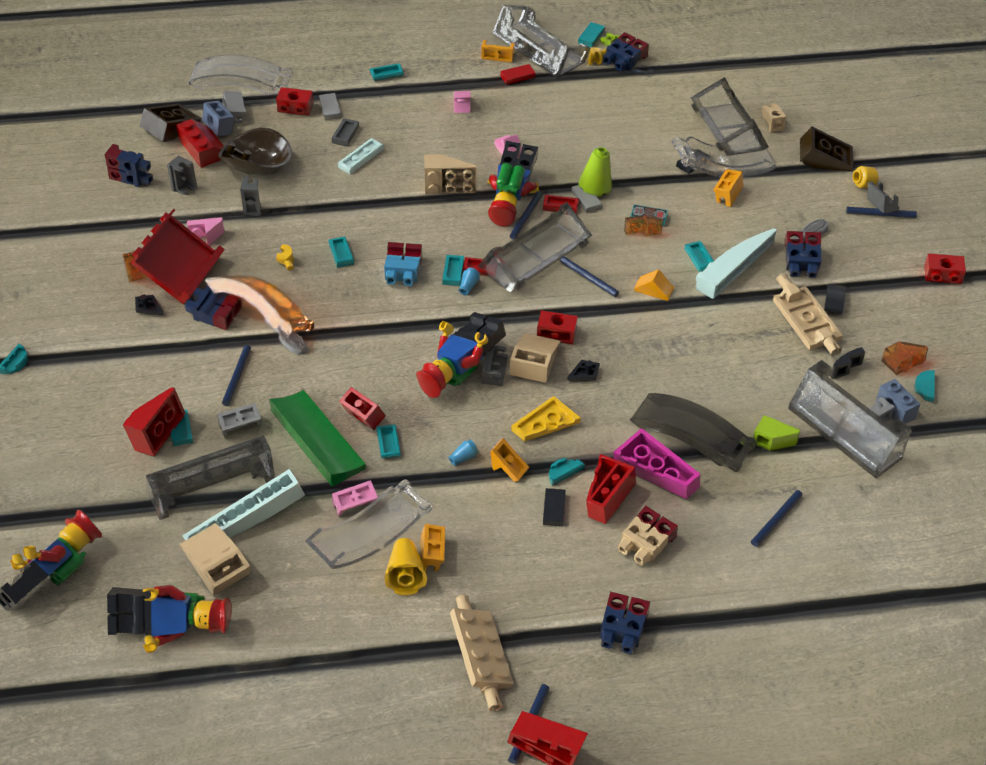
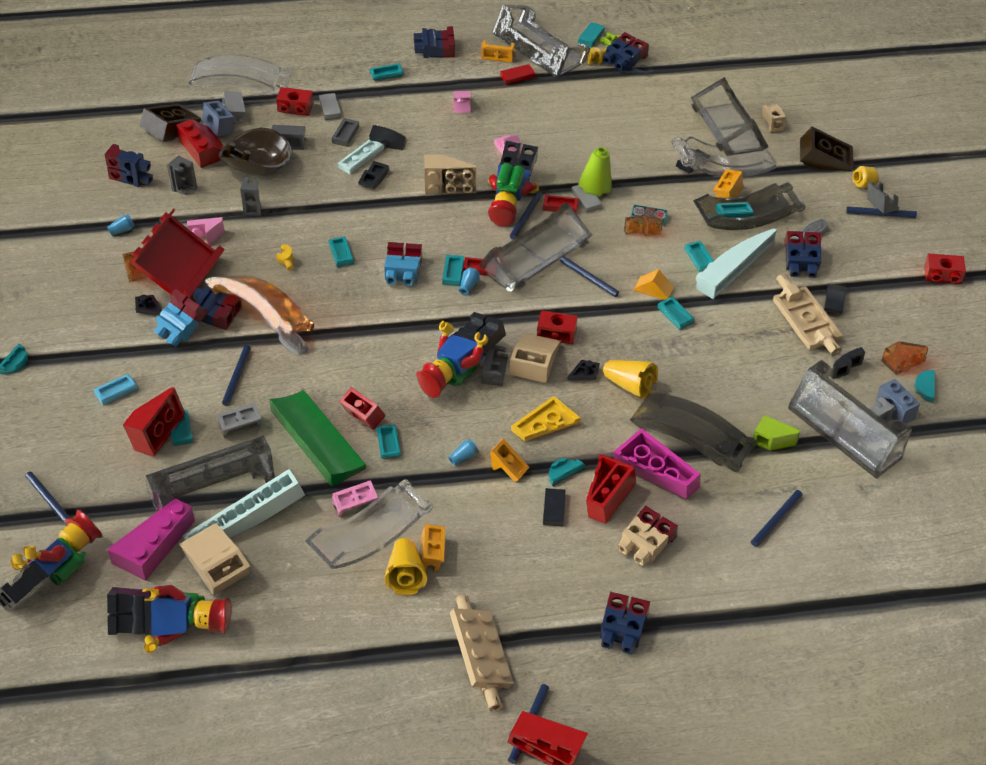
(47, 496): none -> dark blue bar
(115, 389): none -> medium azure tile
(121, 225): none -> dark azure cone
(152, 540): none -> dark pink wedge
(180, 318): none -> dark azure hips
(293, 134): none -> dark grey hinge
(374, 175): none -> black slope
(392, 138): none -> black slope
(435, 42): none -> dark blue hips
(633, 376): none -> yellow cone
(676, 313): none -> teal tile
(734, 210): none -> teal tile
(767, 204): none -> clear smoke windscreen

